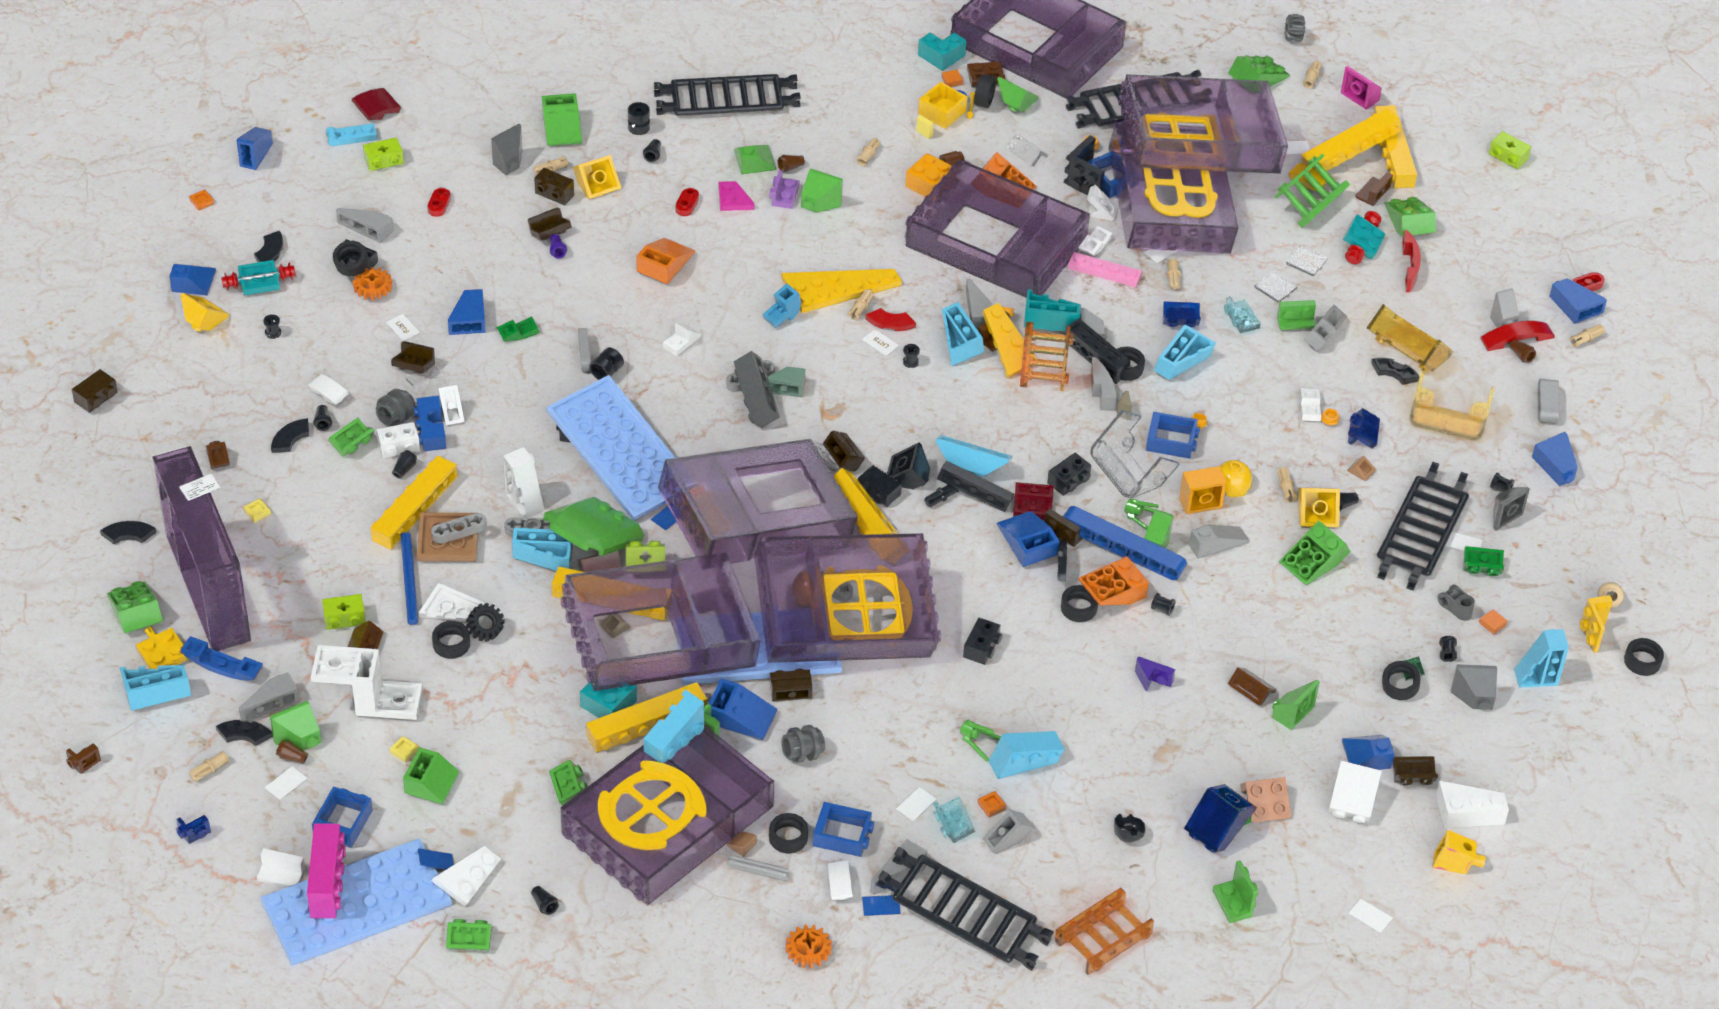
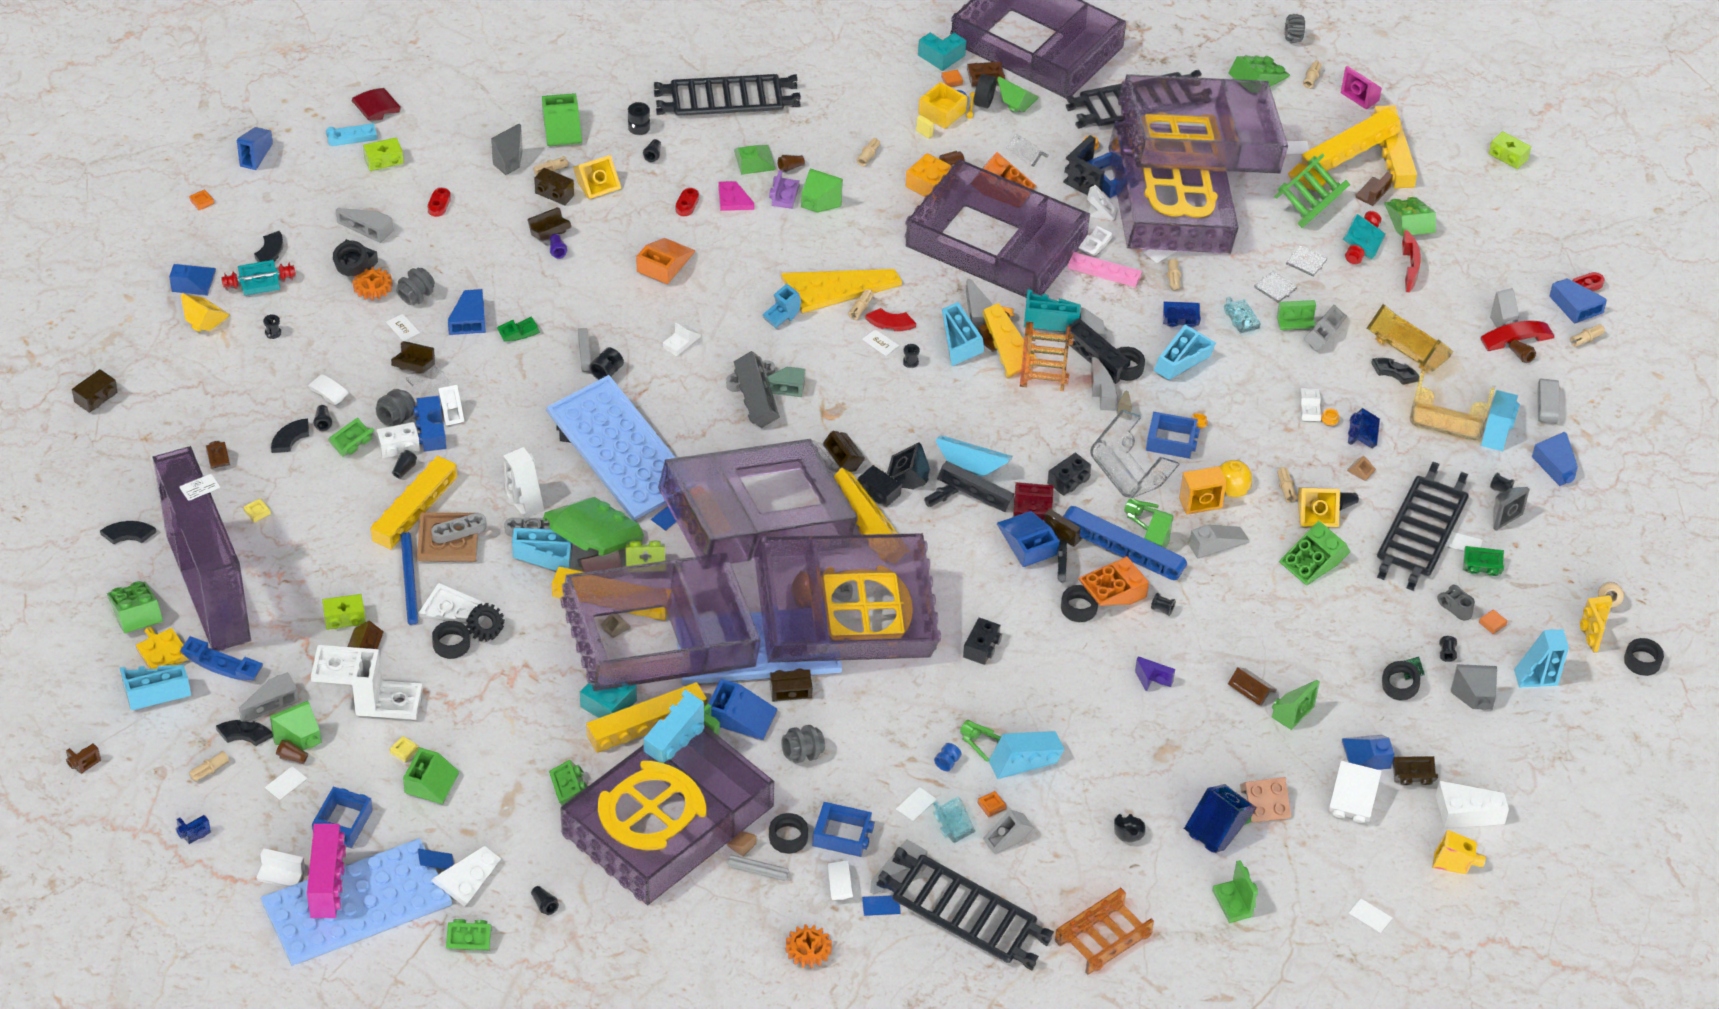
(413, 288): none -> dark grey piece
(949, 754): none -> blue wheel
(1500, 420): none -> medium azure wedge

